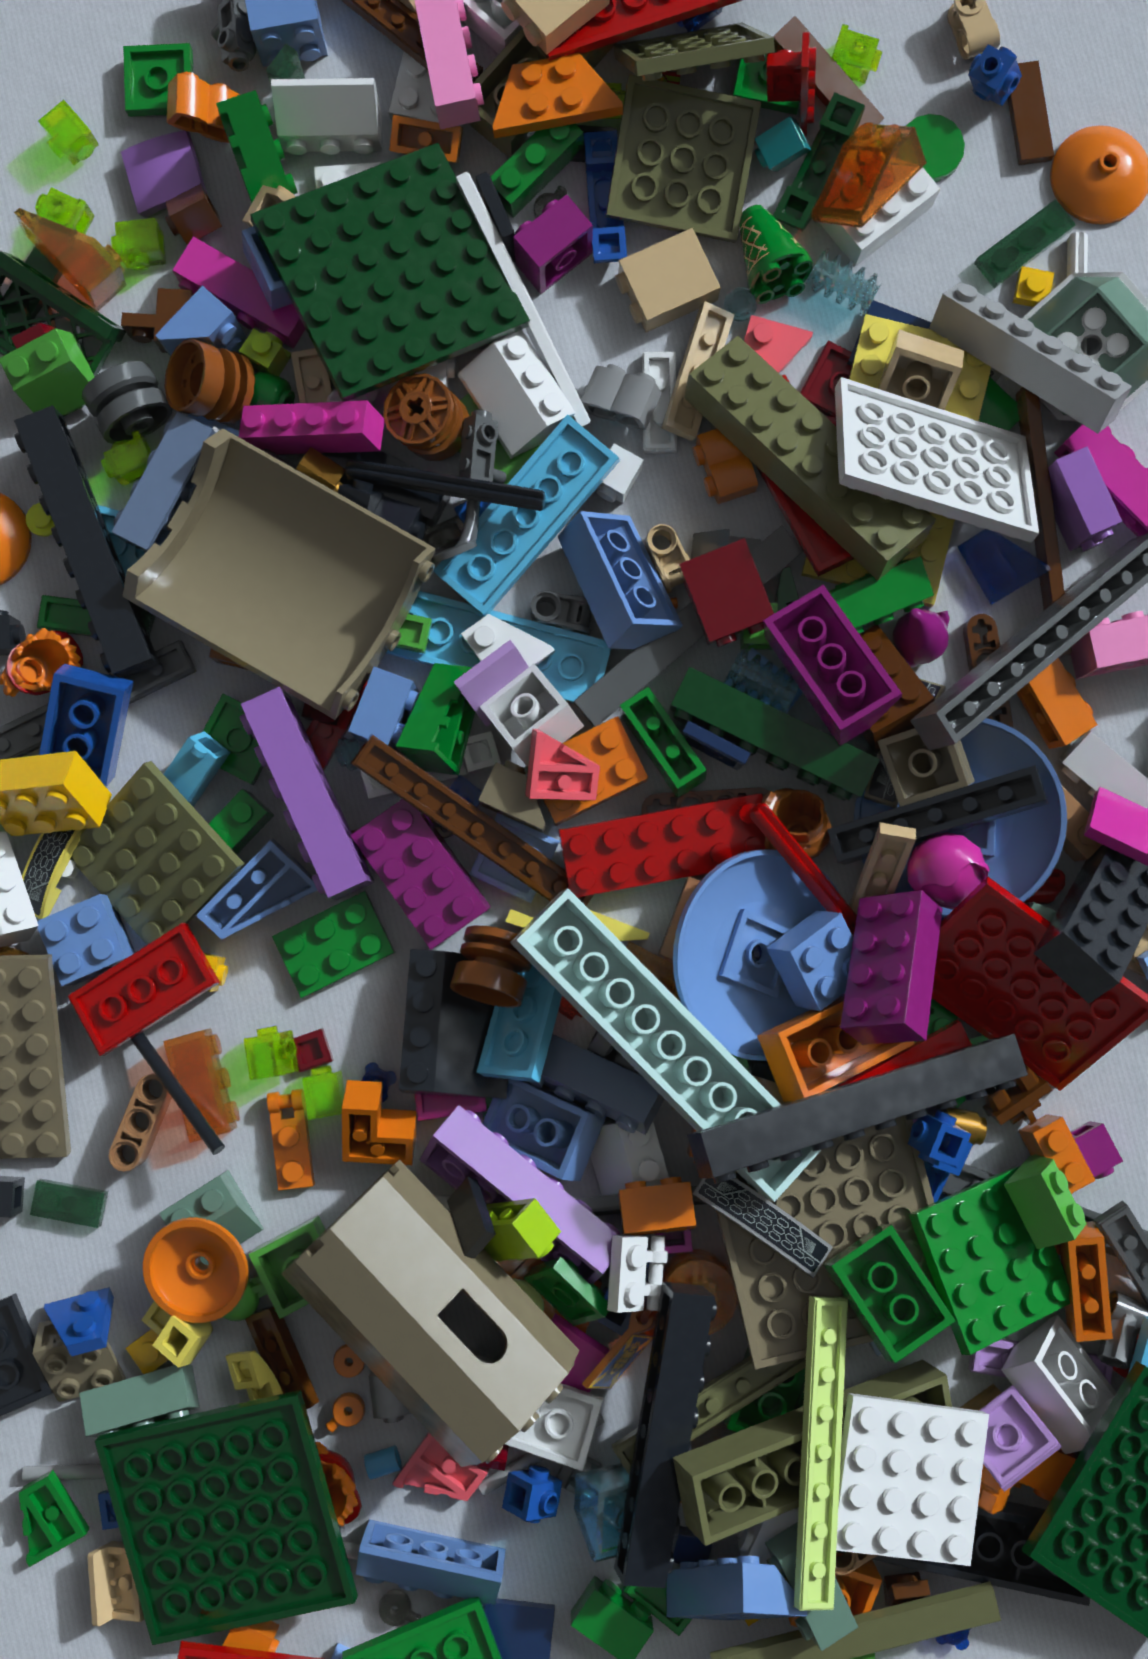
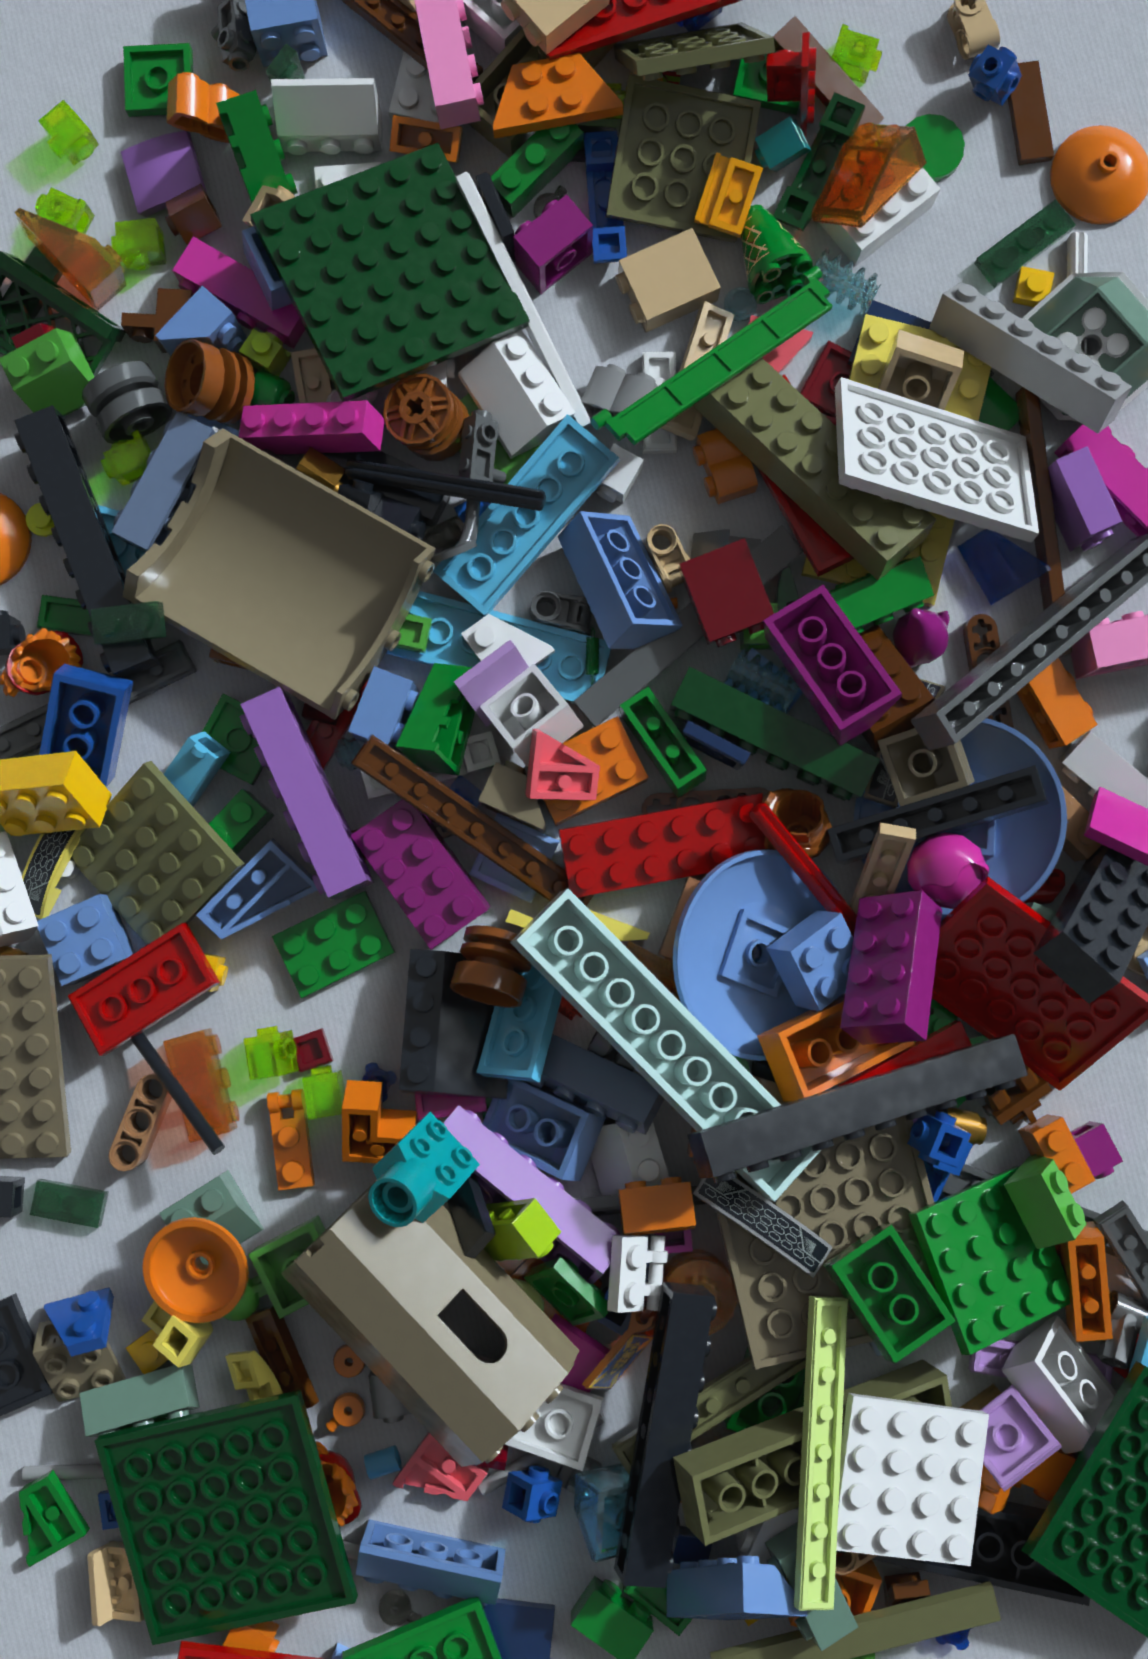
(128, 623): none -> clear green plate
(419, 1174): none -> teal brick
(592, 655): none -> green piece
(720, 363): none -> green piece
(728, 195): none -> light orange plate

